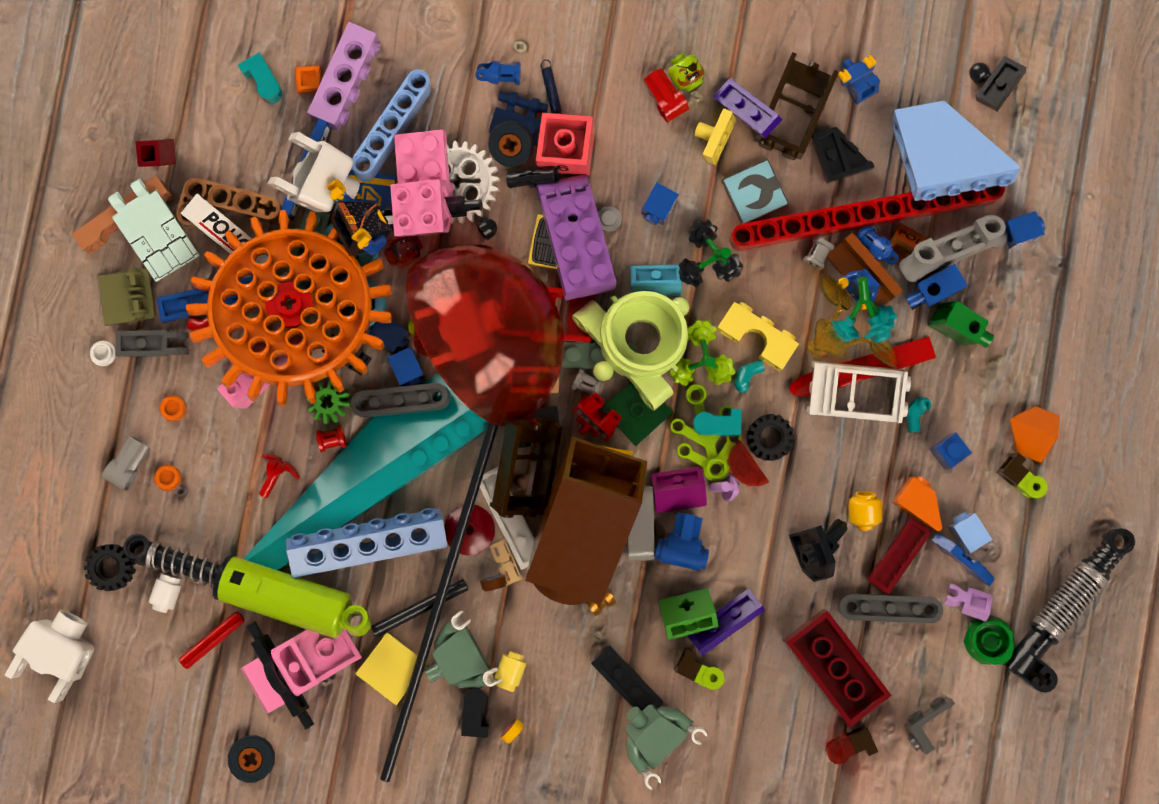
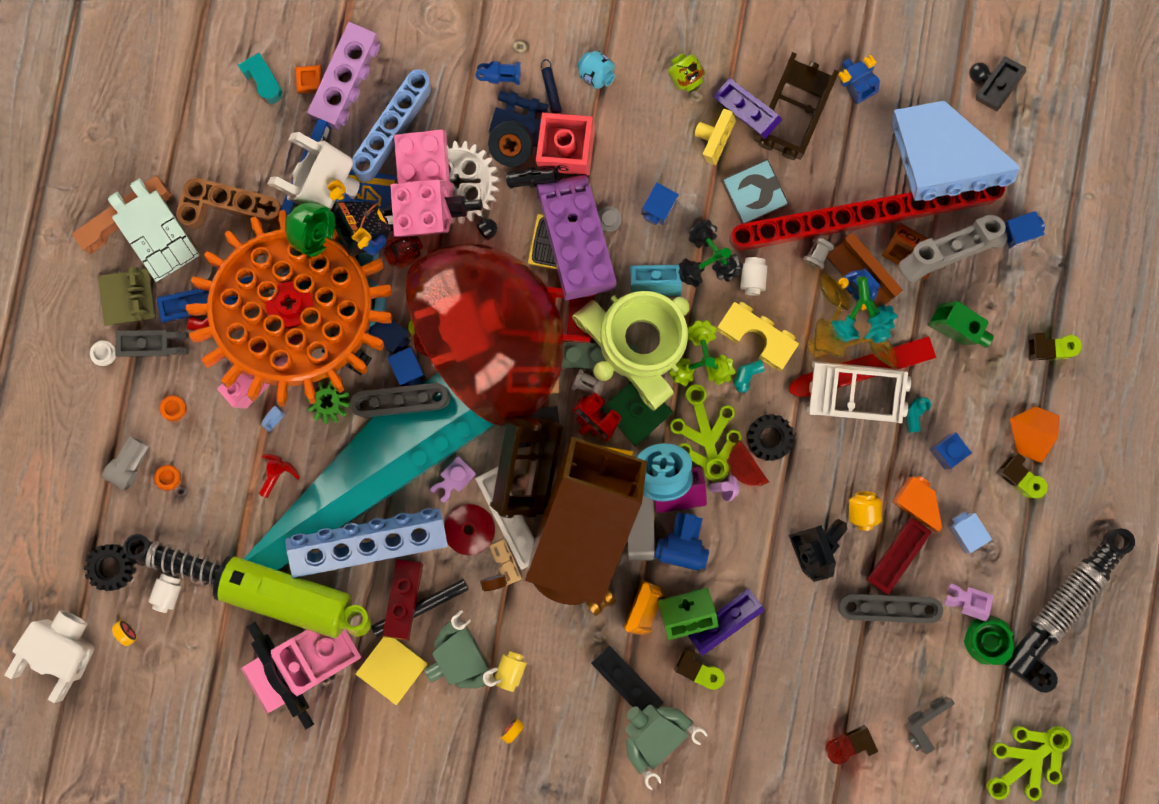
(124, 633): none -> yellow tile
(155, 152): dark red brick -> none
(211, 639): red axle -> none
(215, 224): white tile -> none
(264, 755): black bush -> none
(272, 418): none -> light blue tile
(309, 227): none -> green cylinder
(331, 438): red bush -> none
(402, 600): none -> dark red plate
(439, 602): black piece -> none
(456, 477): none -> lavender plate
(472, 719): black leg -> none
(596, 69): none -> medium azure head
(644, 609): none -> light orange slope
(662, 461): none -> medium azure wheel
(669, 101): red piece -> none
(710, 425): teal leg -> none
(754, 276): none -> white brick
(836, 667): dark red brick -> none
(838, 155): black wing -> none
(880, 247): blue piece -> none
(947, 283): blue torso -> none
(957, 553): blue tile -> none
(1031, 761): none -> lime plant
(1052, 349): none -> leg

